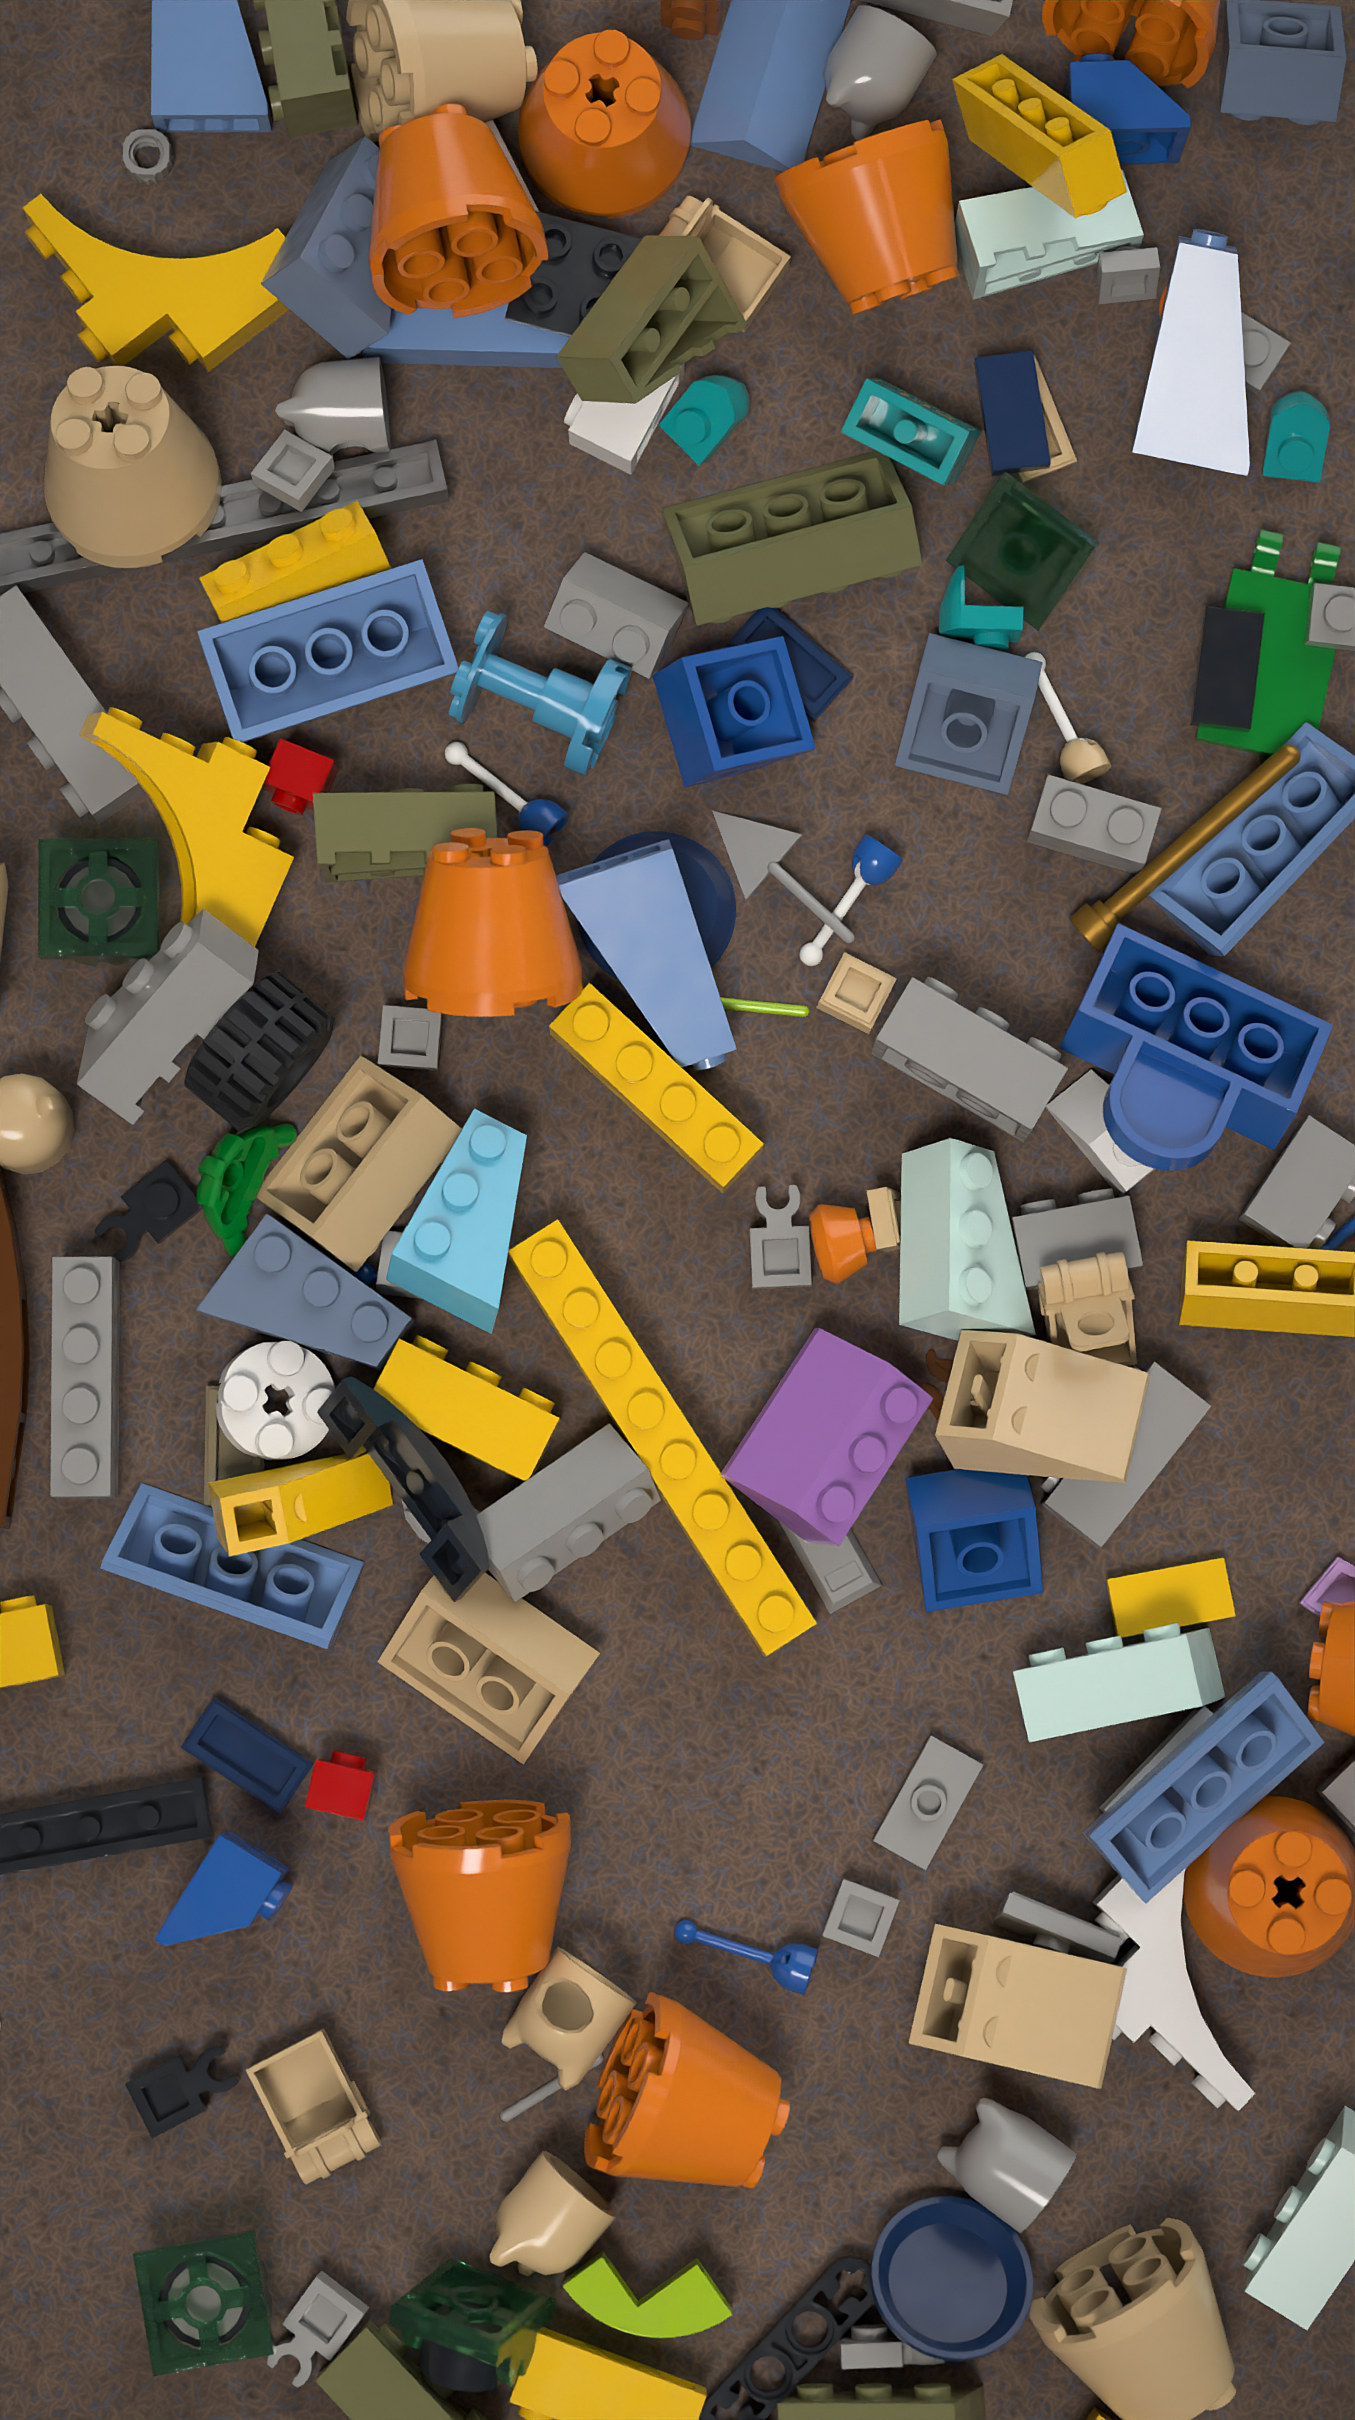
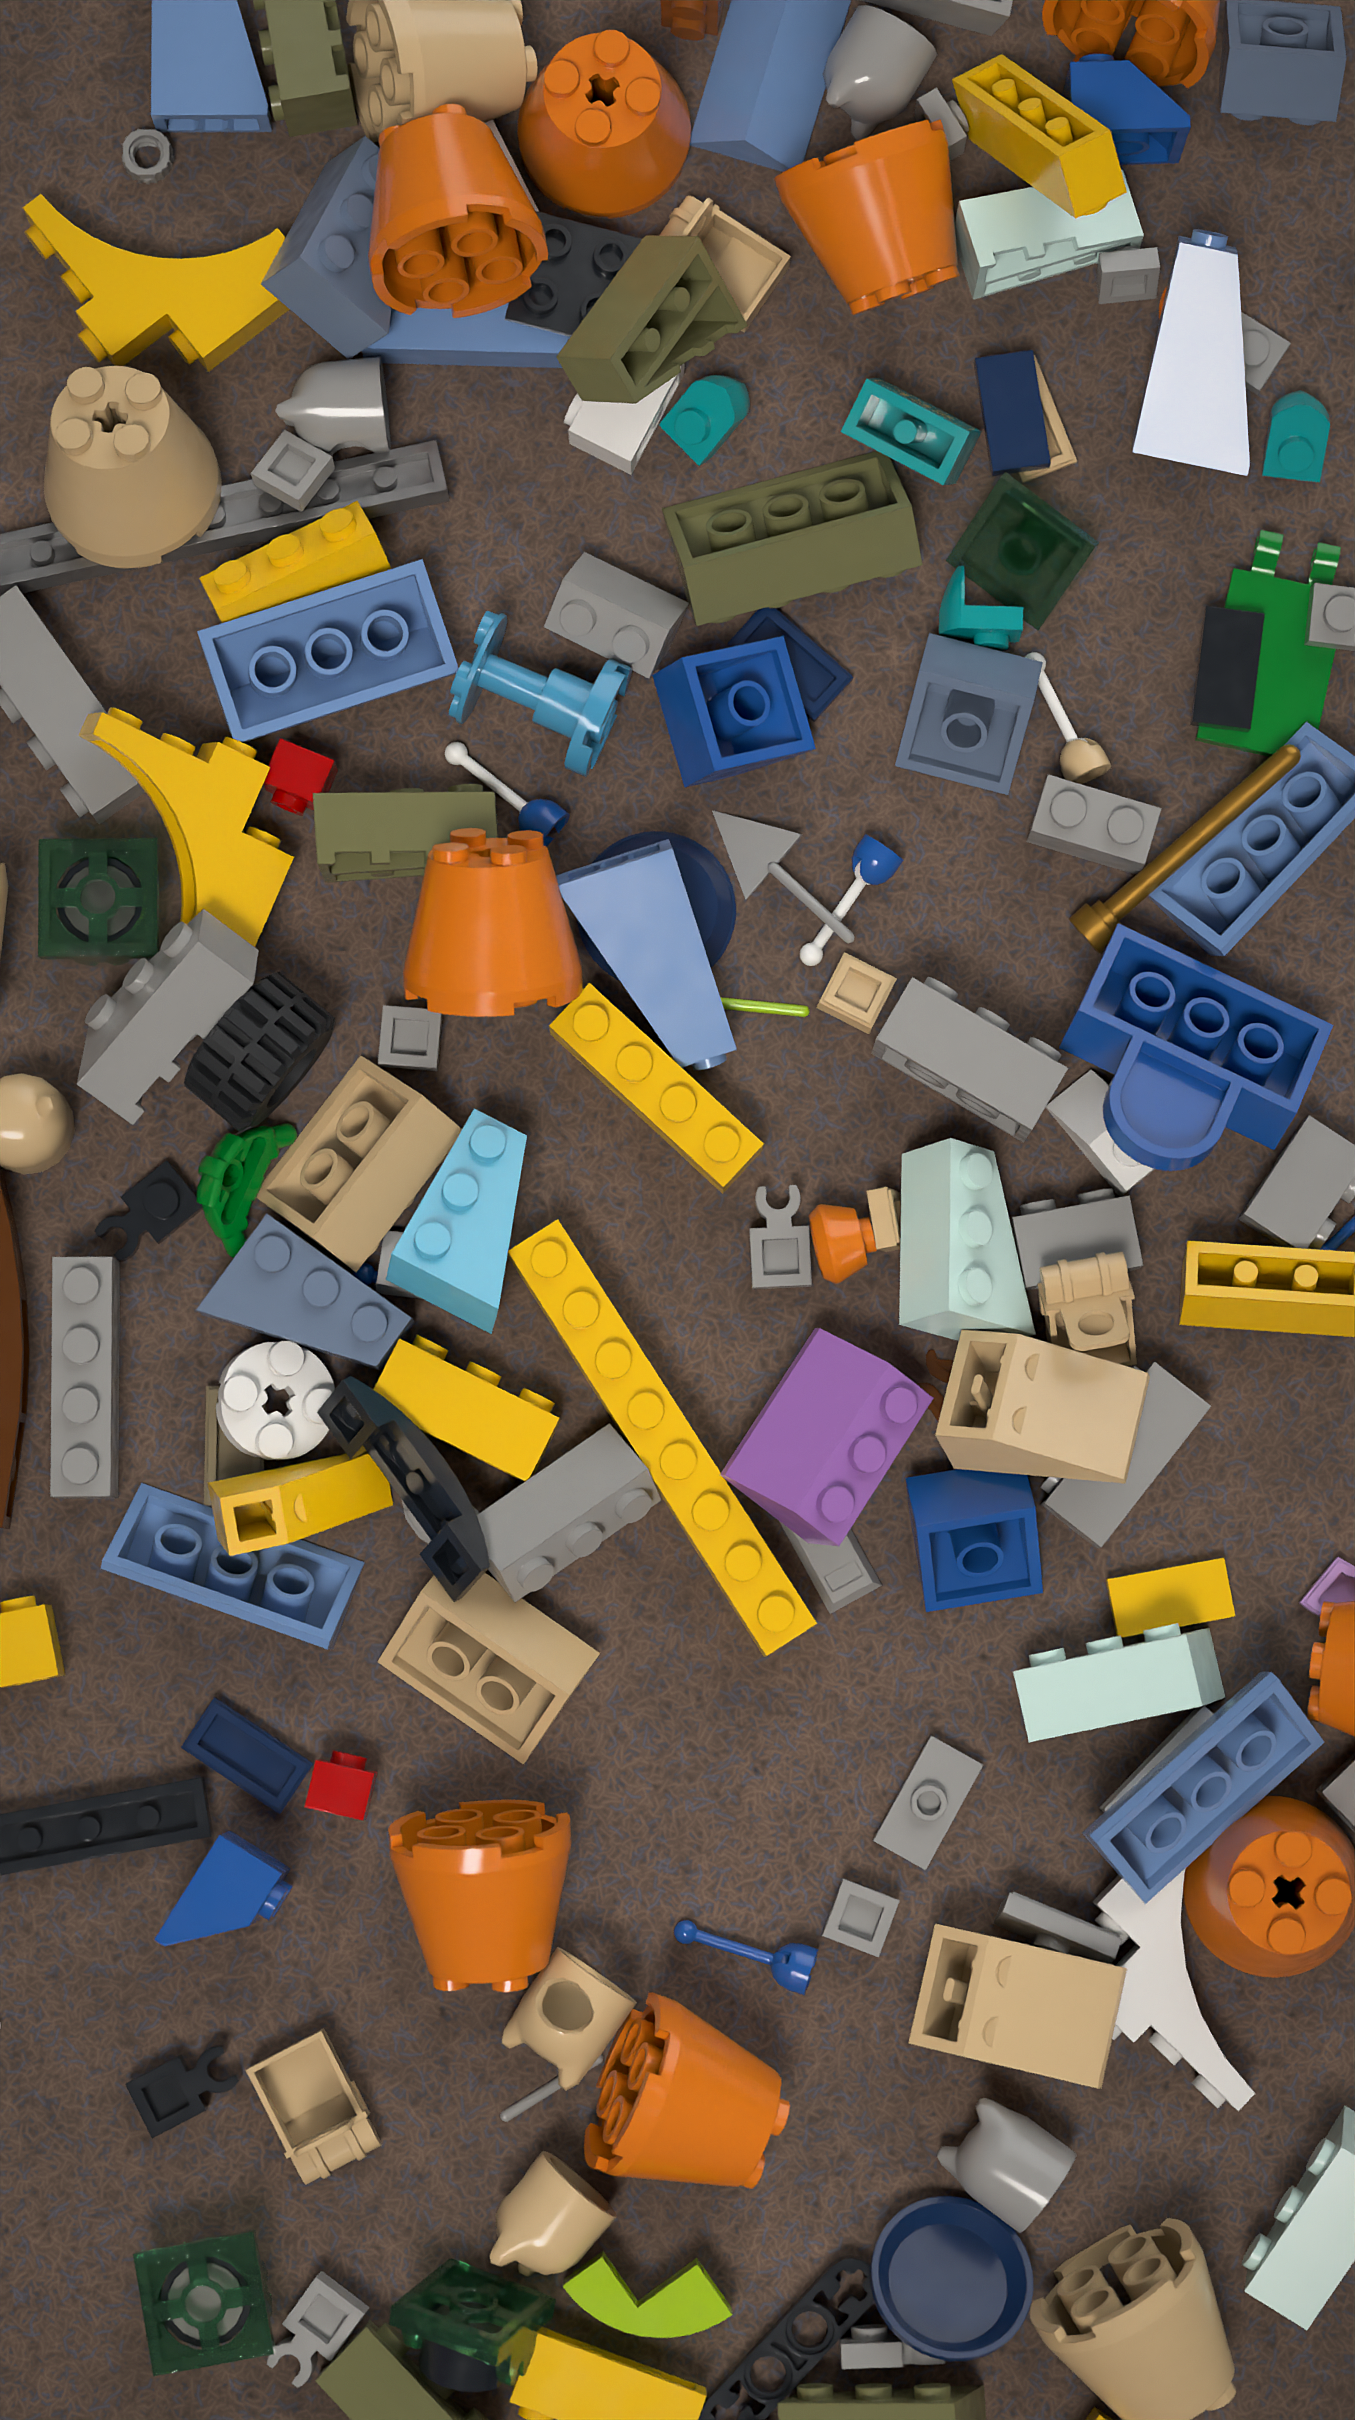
(933, 108): none -> light grey plate

